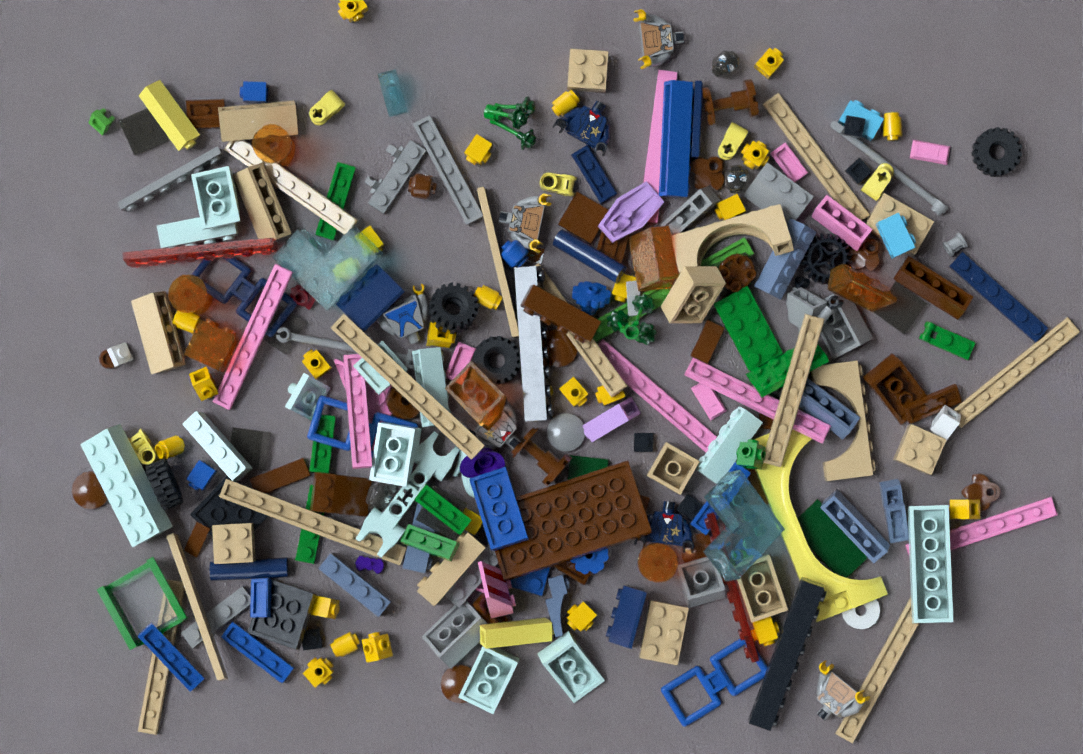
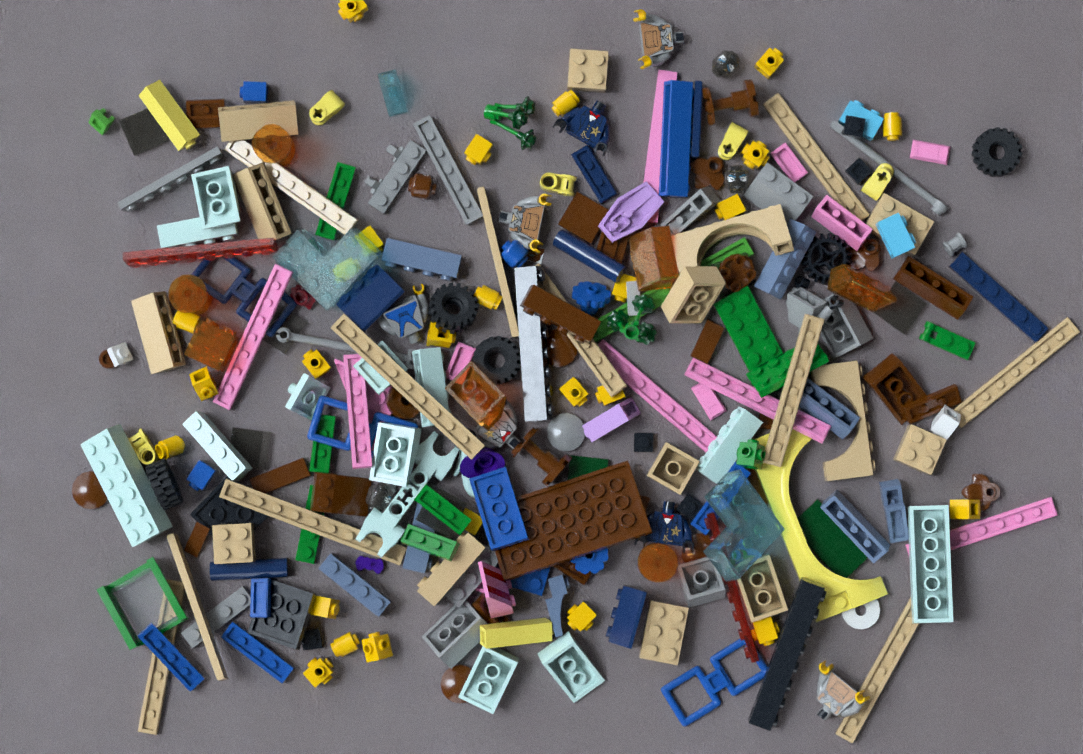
(421, 258): none -> sand blue brick

